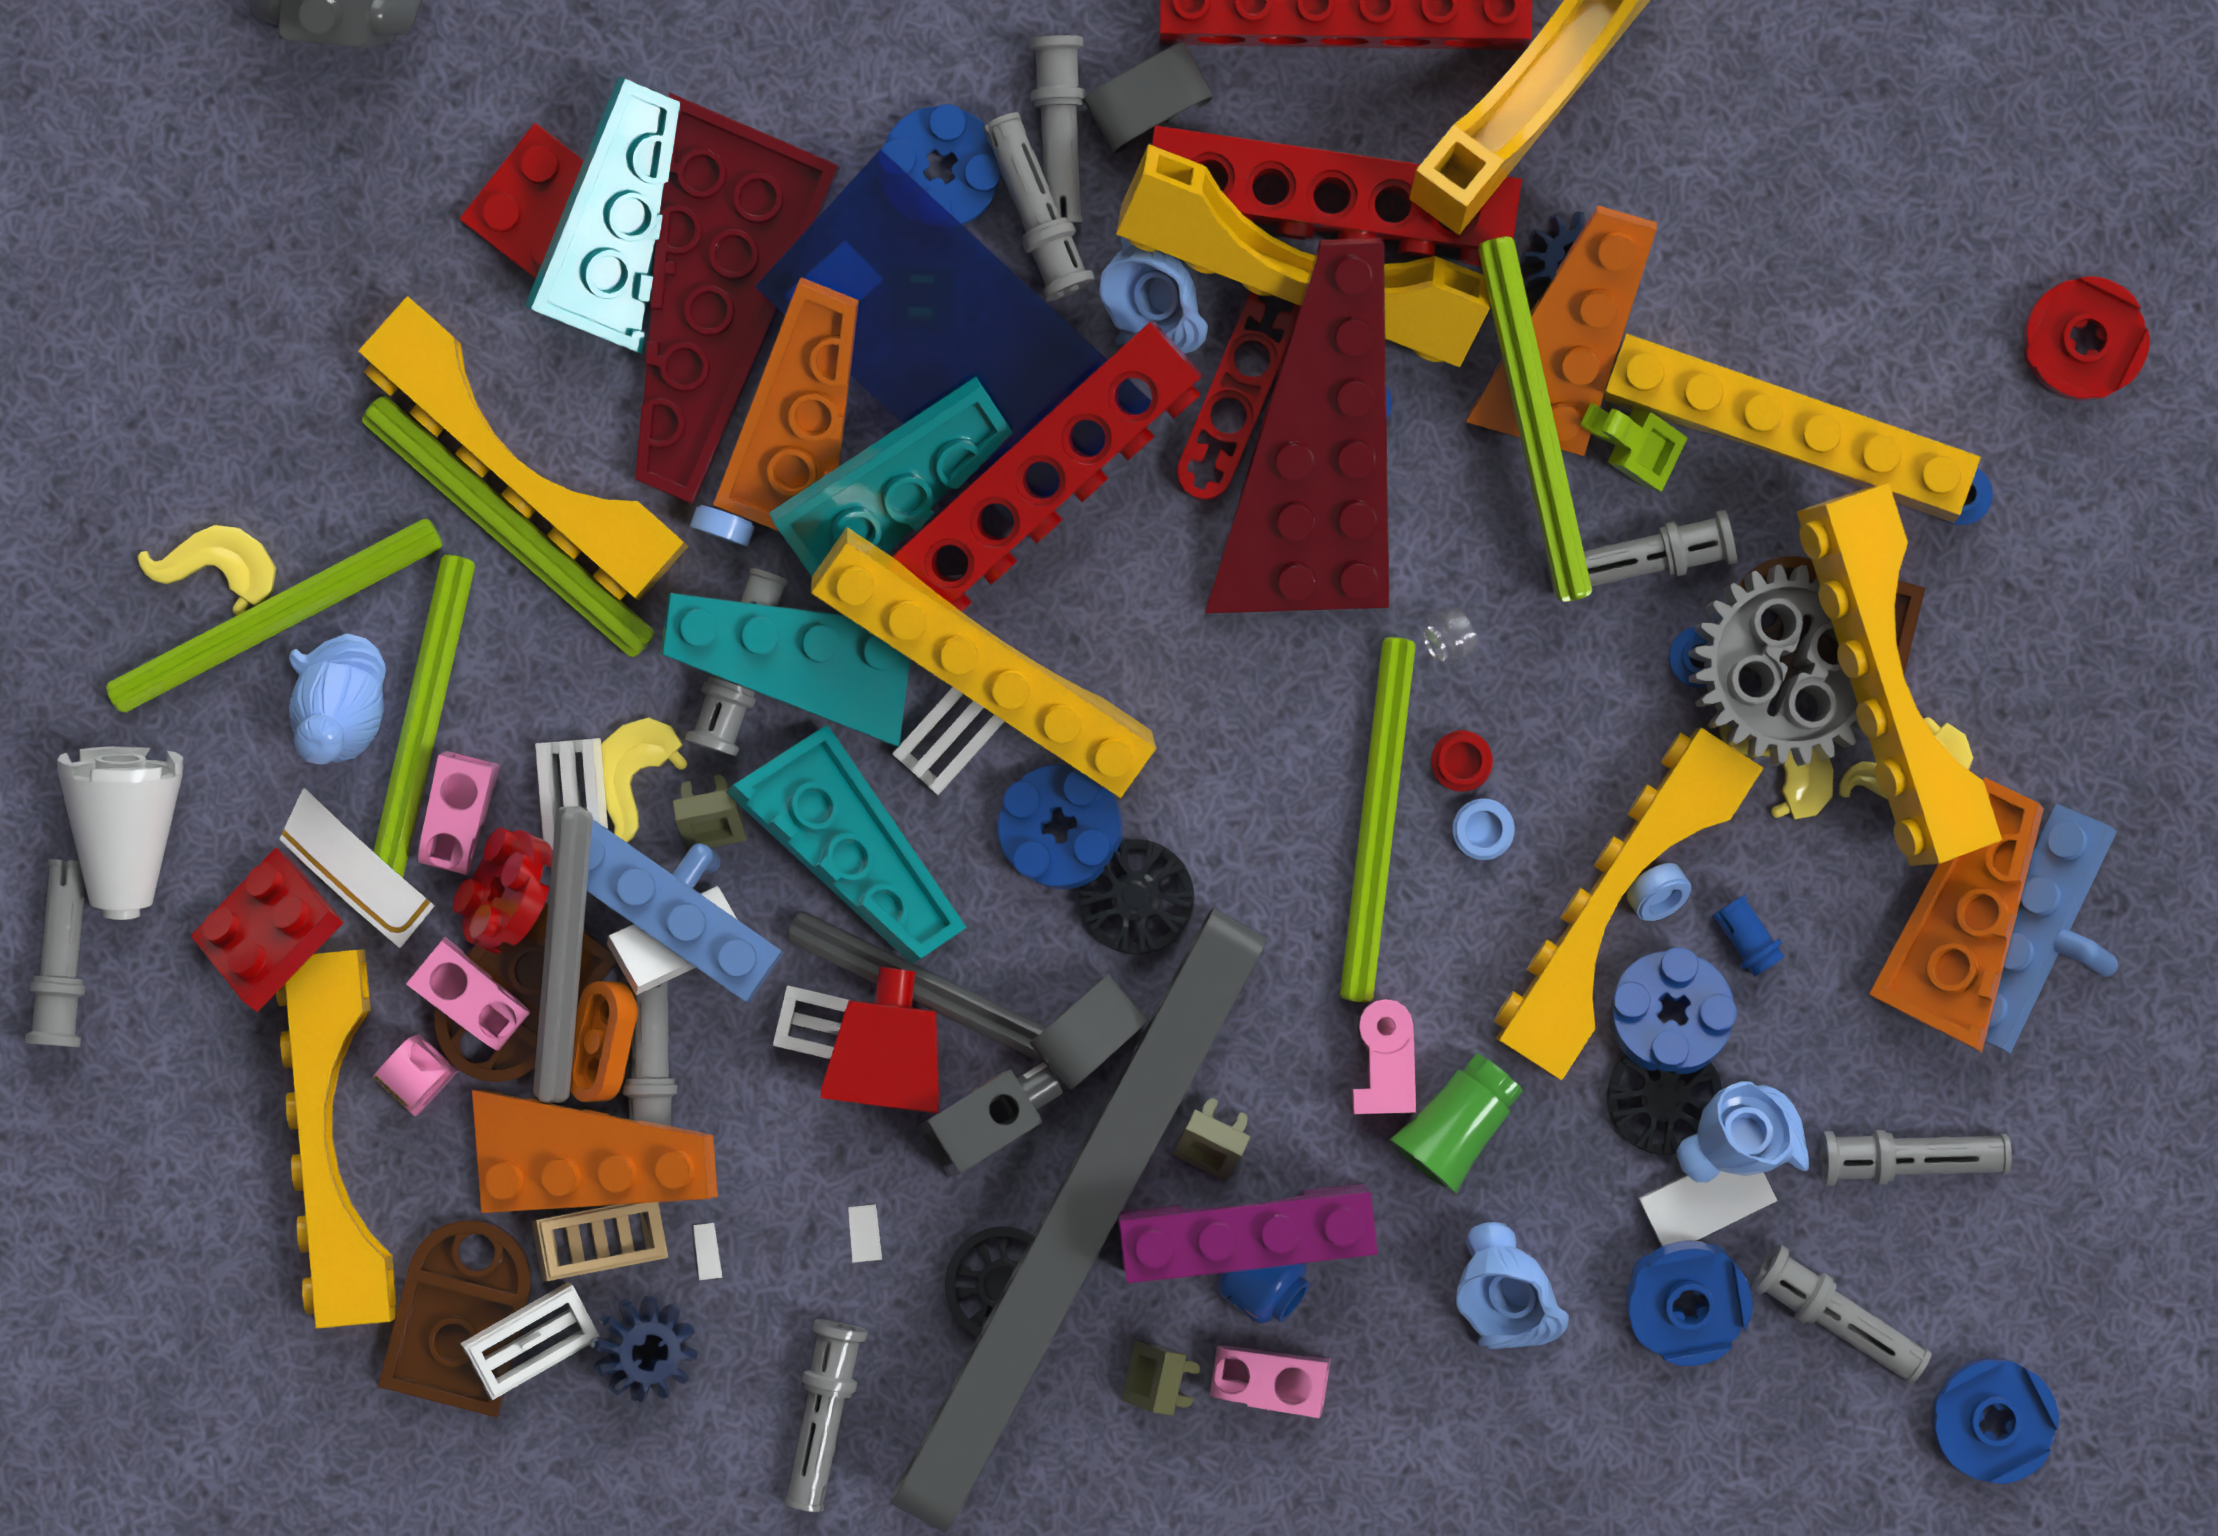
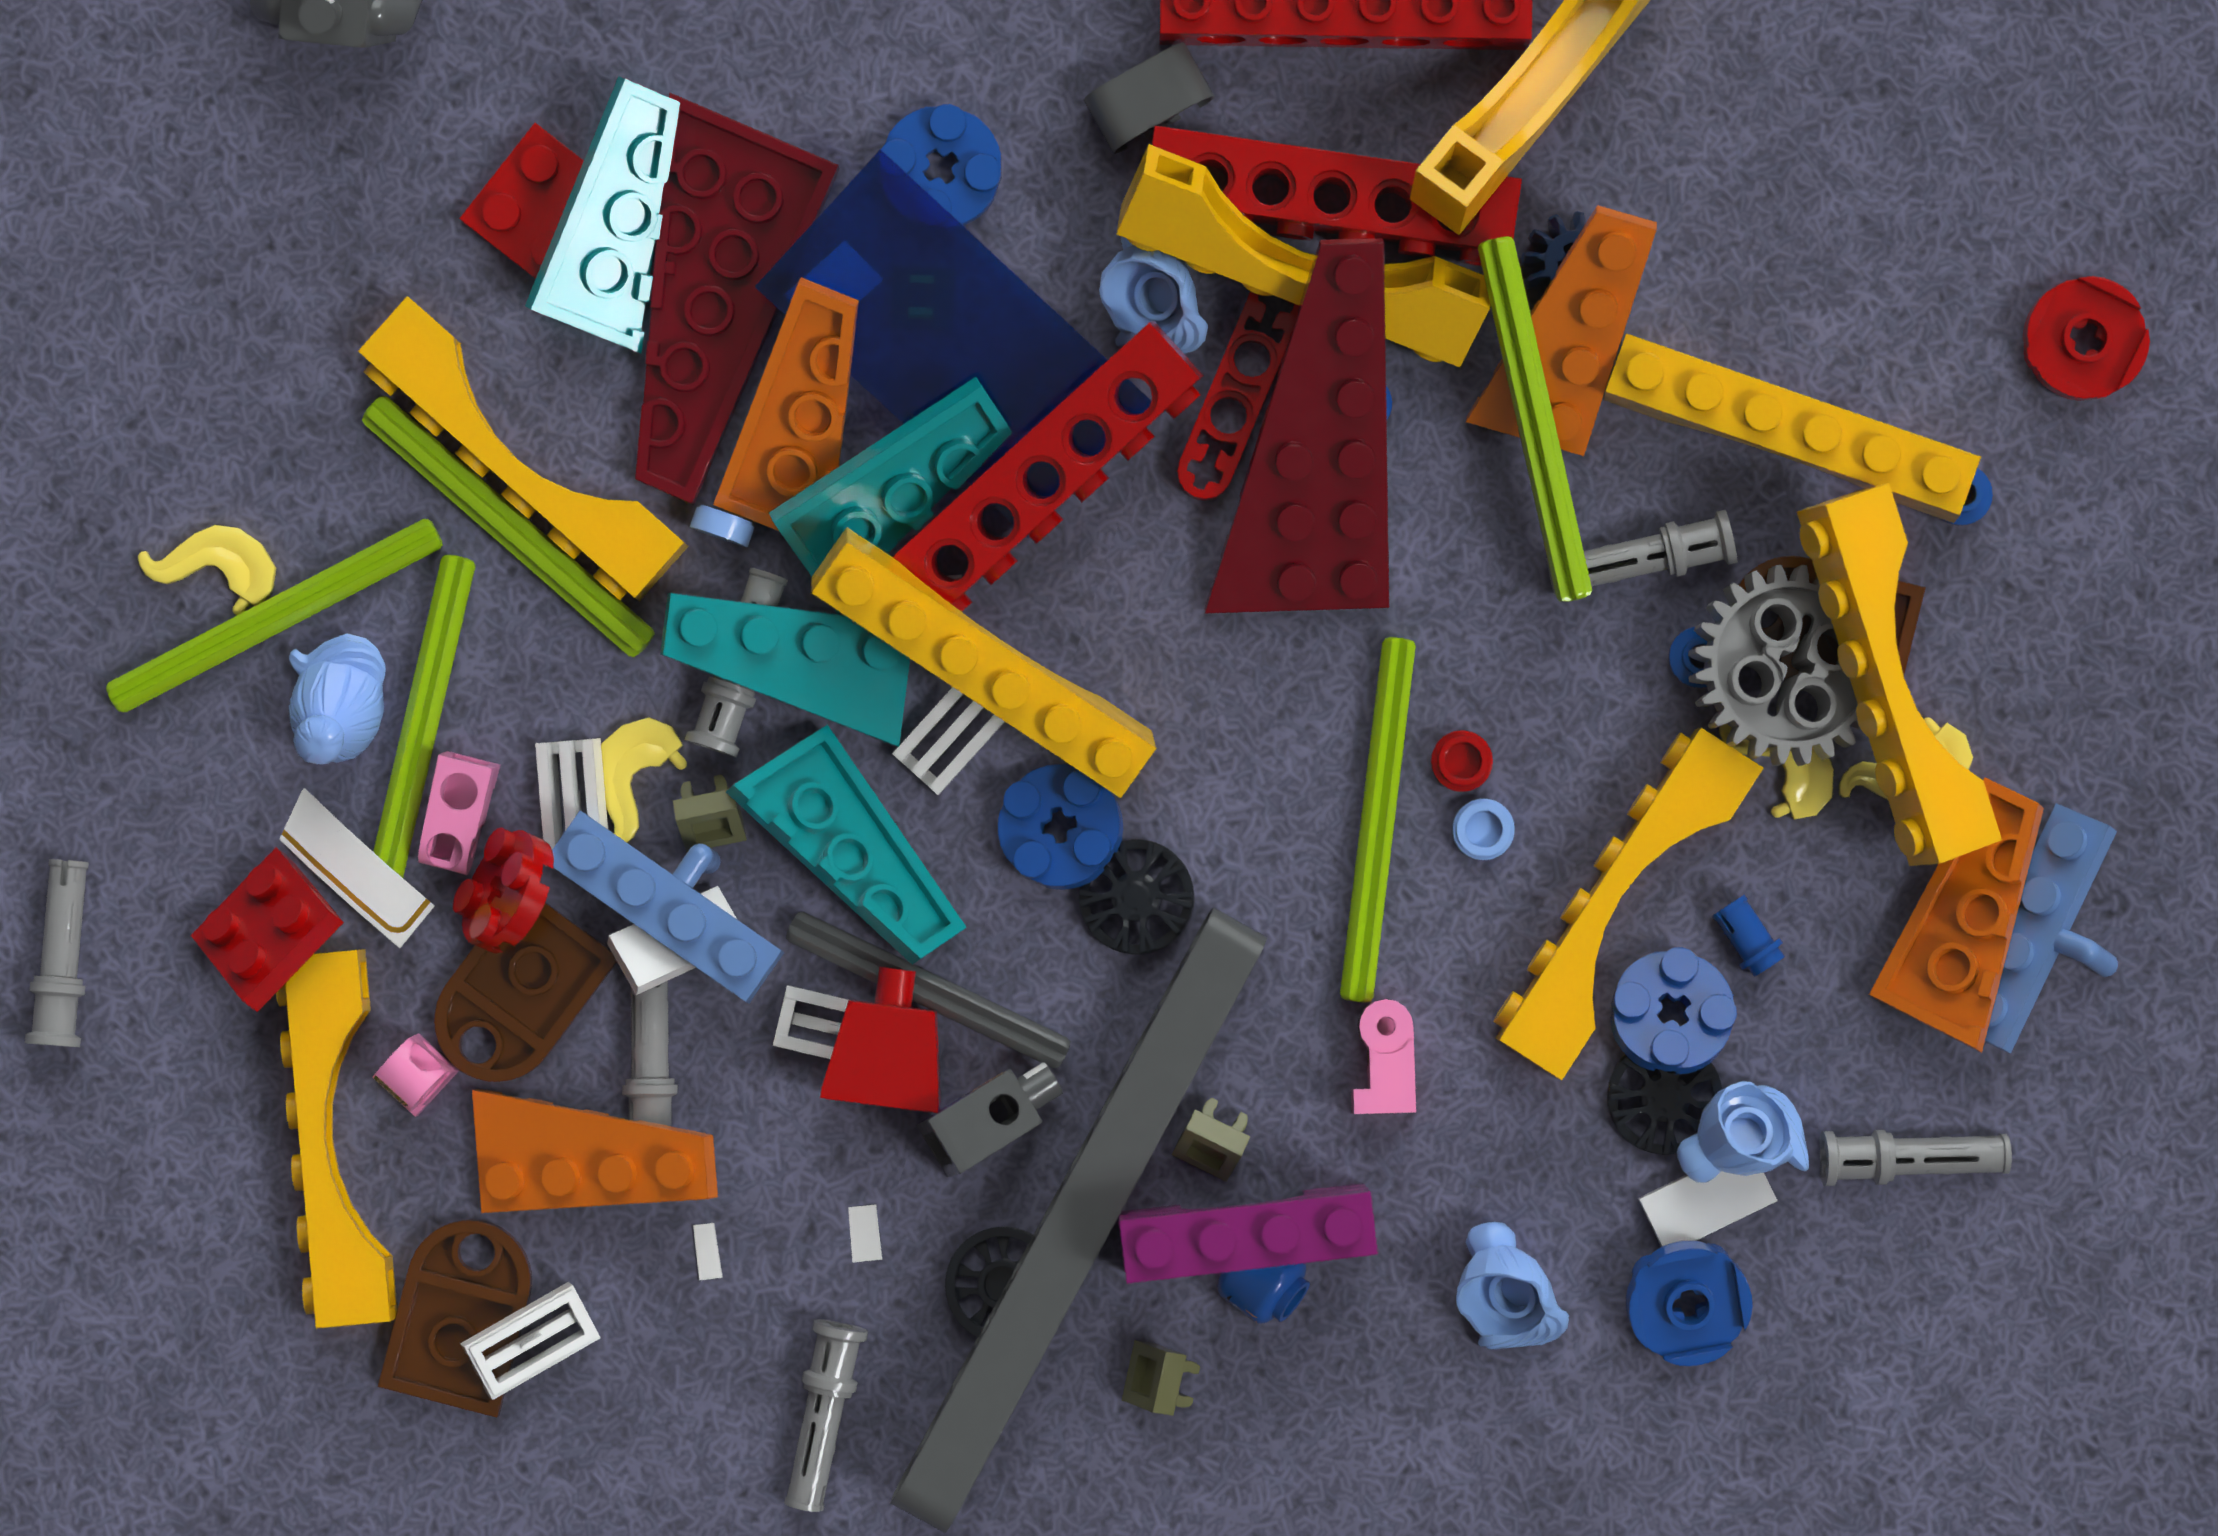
(120, 822): white cone -> none
(468, 995): bright pink leg -> none
(547, 1249): tan slope -> none
(562, 954): light grey axle -> none
(602, 1040): orange plate -> none
(655, 1366): dark blue gear -> none
(1047, 234): light grey pin -> none
(1058, 98): light grey pin -> none
(1089, 1031): dark grey beam -> none
(1270, 1380): bright pink leg -> none
(1450, 636): clear plate -> none
(1458, 1123): bright green plant -> none
(1643, 443): lime plate -> none
(1659, 892): light blue tile -> none
(1816, 1300): light grey pin -> none
(2028, 1432): blue plate -> none

